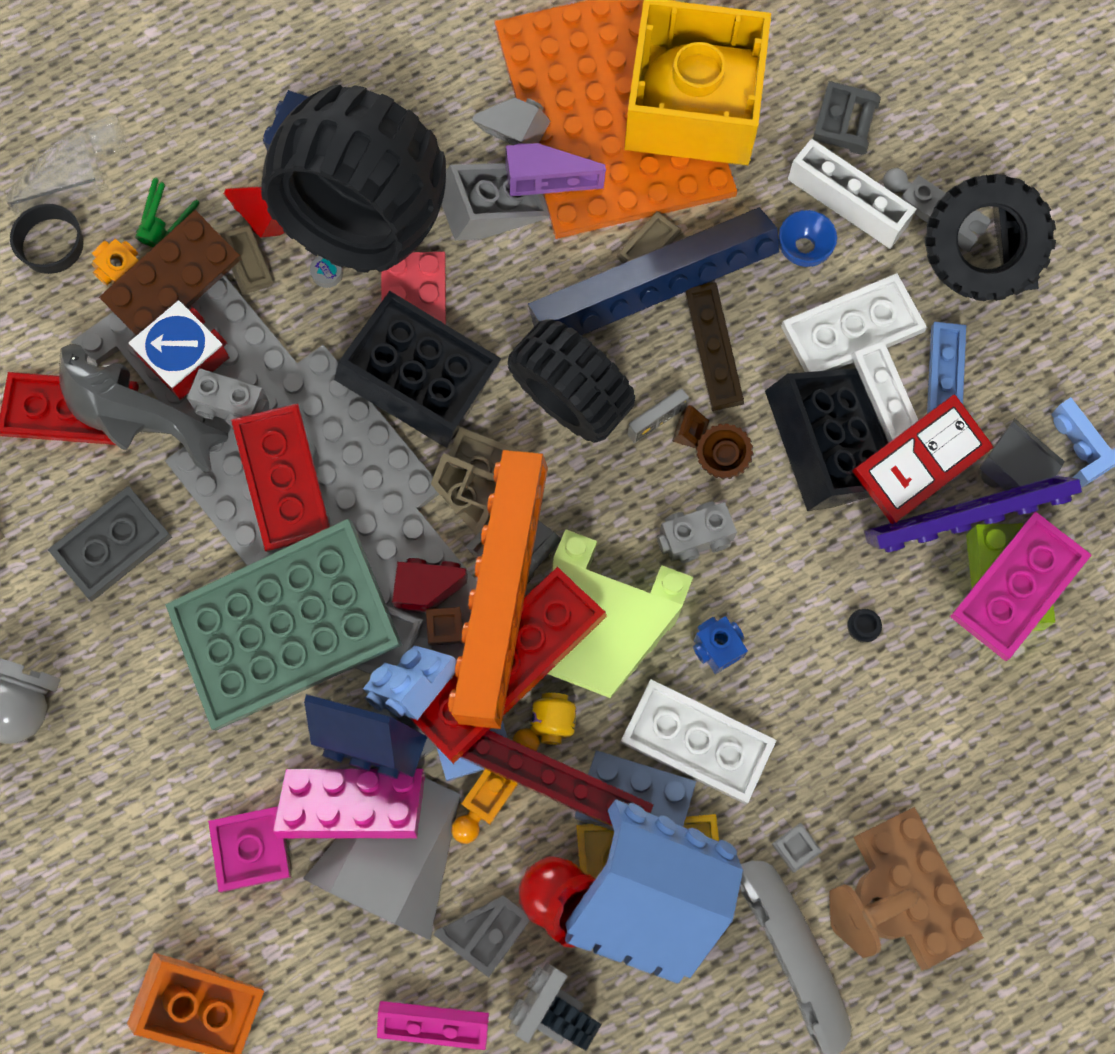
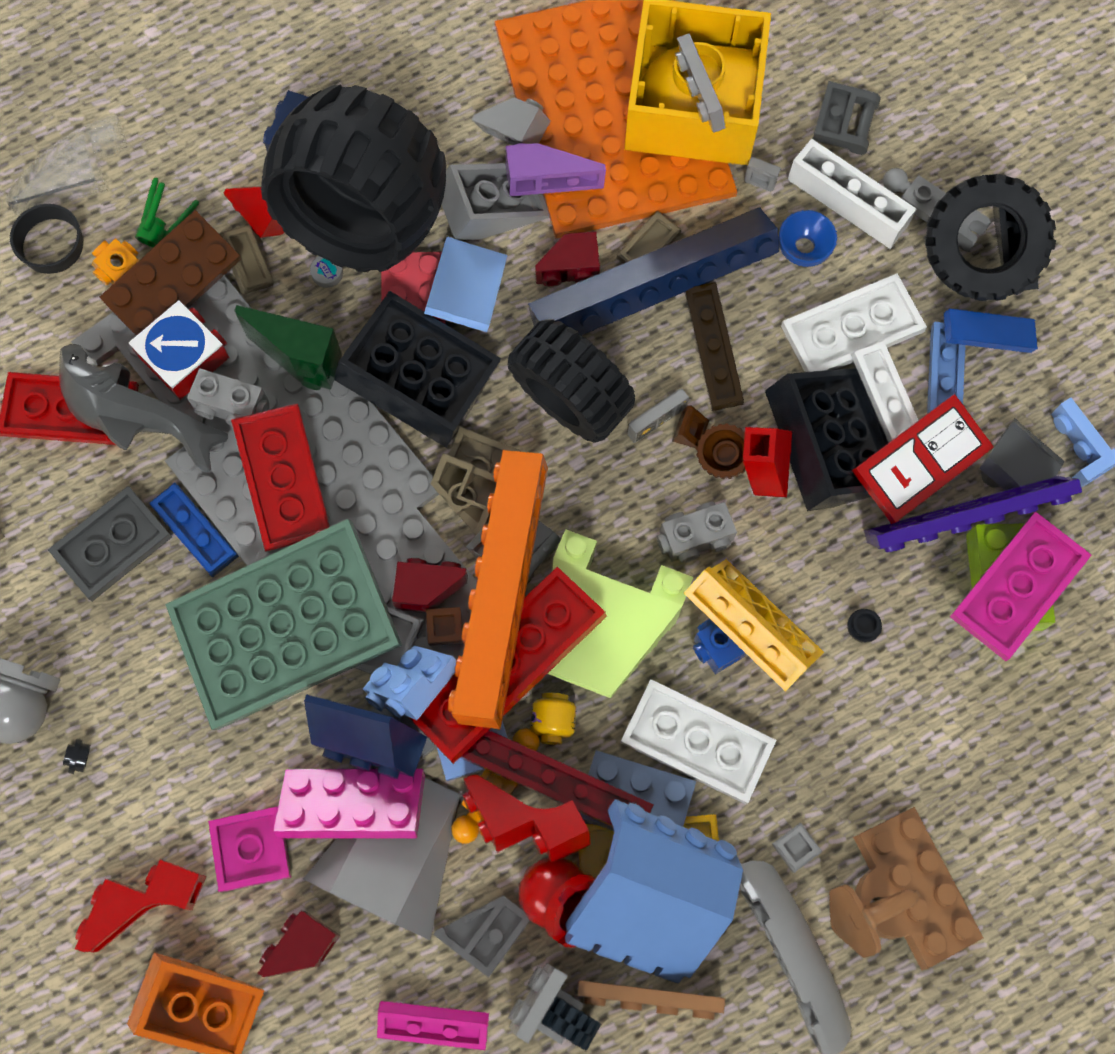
(76, 756): none -> black plate
(120, 905): none -> red arch
(193, 529): none -> blue tile
(300, 347): none -> dark green slope
(302, 947): none -> dark red slope
(466, 284): none -> light blue tile
(508, 821): none -> red arch
(569, 260): none -> dark red slope
(666, 1001): none -> medium nougat plate
(699, 83): none -> light grey plate
(754, 623): none -> yellow fence
(762, 174): none -> light grey tile
(767, 460): none -> red slope
(990, 330): none -> blue tile

